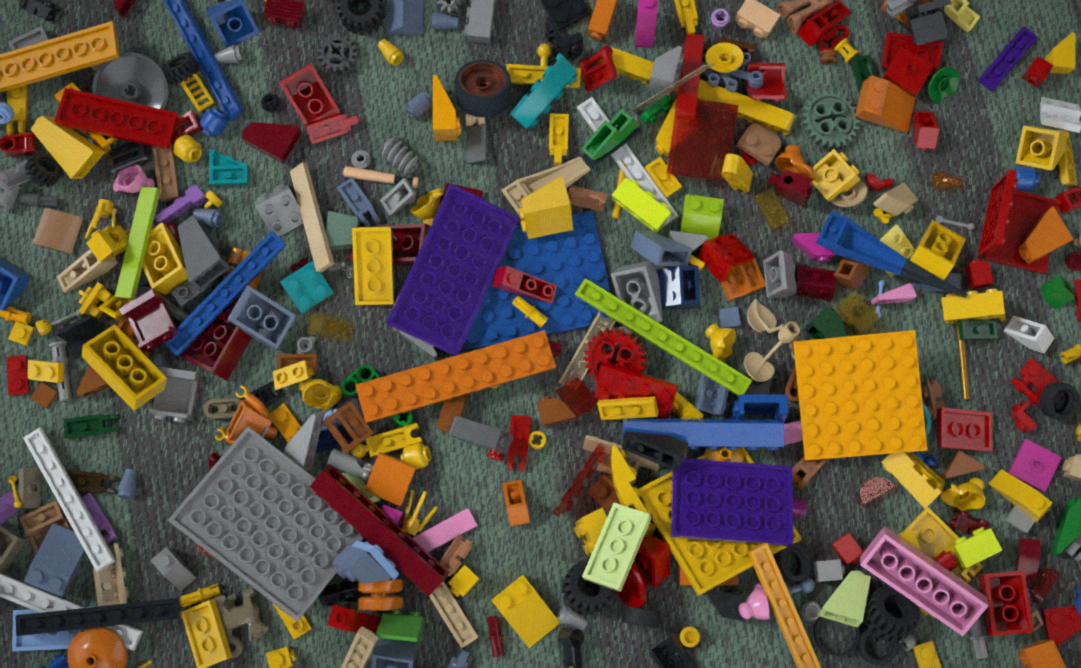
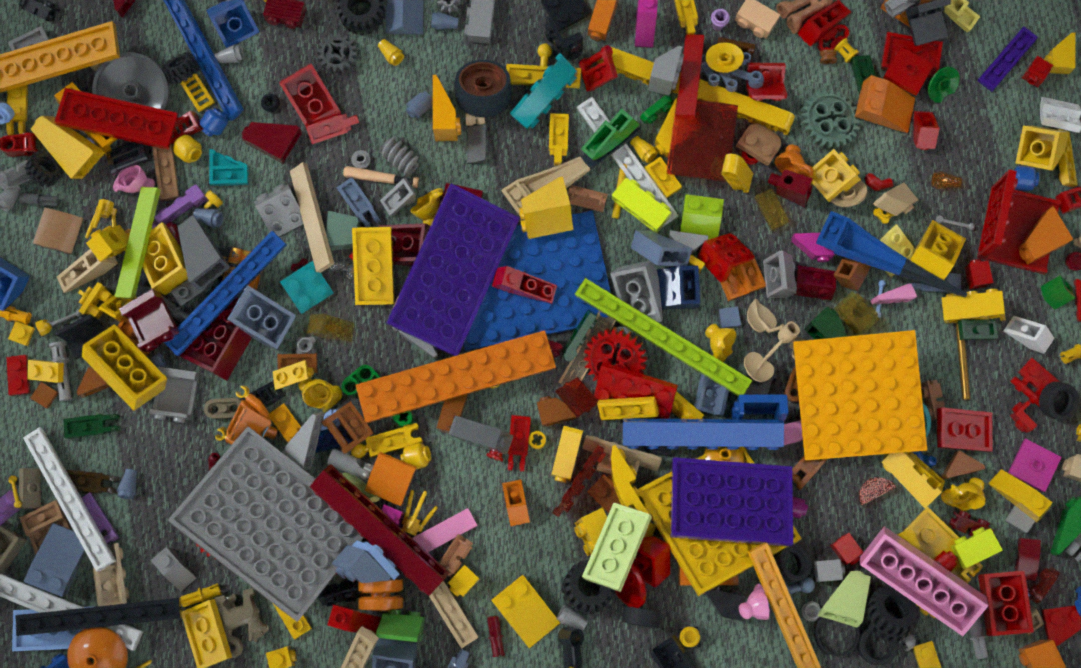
(529, 311): yellow axle -> none
(566, 454): none -> yellow slope
(579, 335): none -> dark green hinge
(644, 149): none -> yellow cone
(657, 448): black slope -> none
(670, 88): sticker -> none

